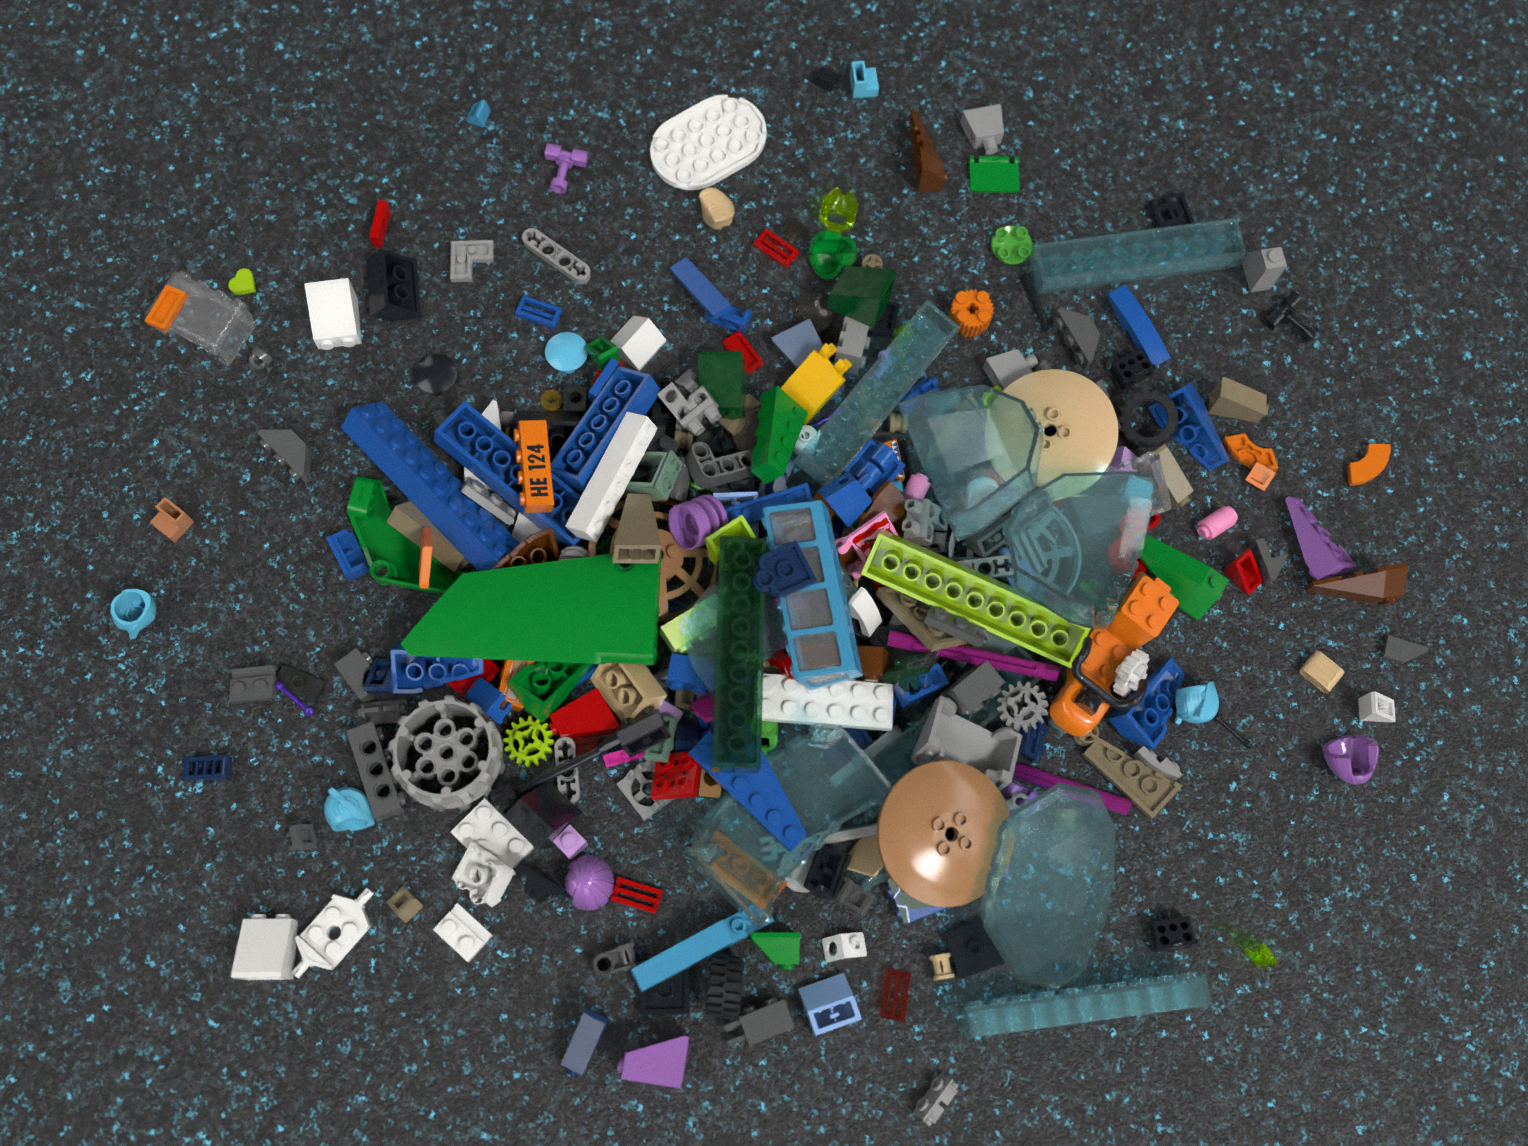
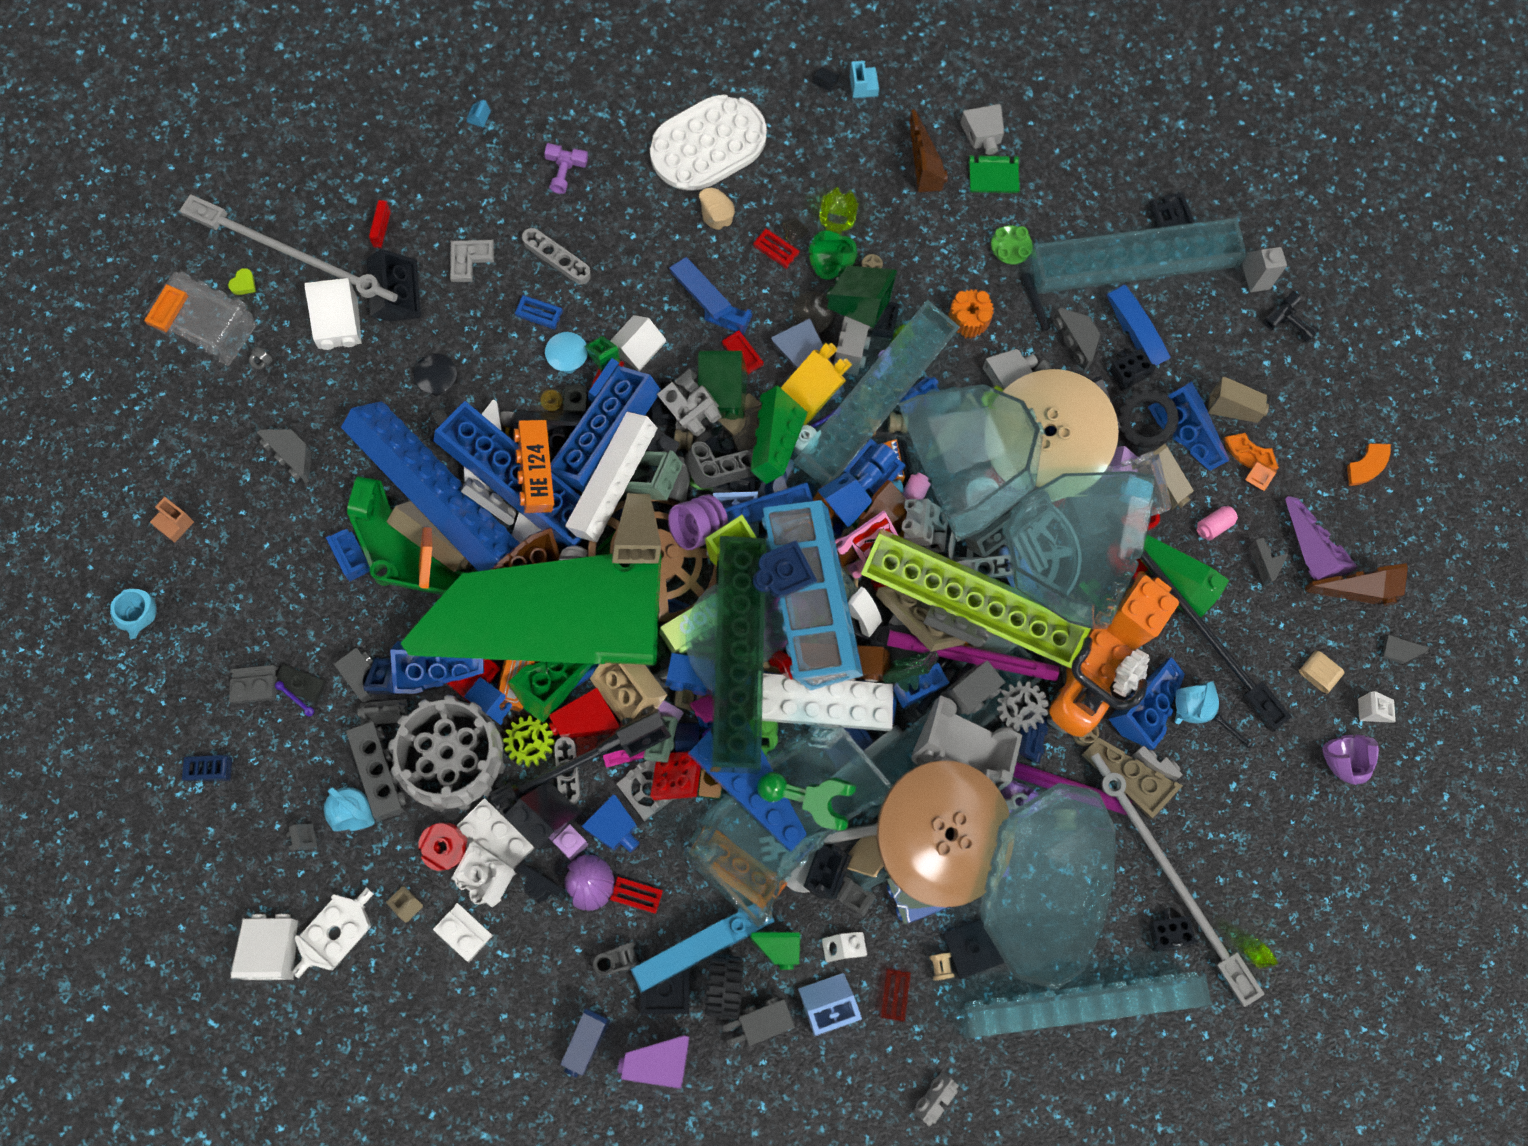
(214, 216): none -> light grey bar
(455, 843): none -> plate
(613, 826): none -> blue torso
(815, 797): none -> green piece
(1230, 966): none -> light grey bar
(1245, 572): red slope -> none
(1258, 695): none -> black bar

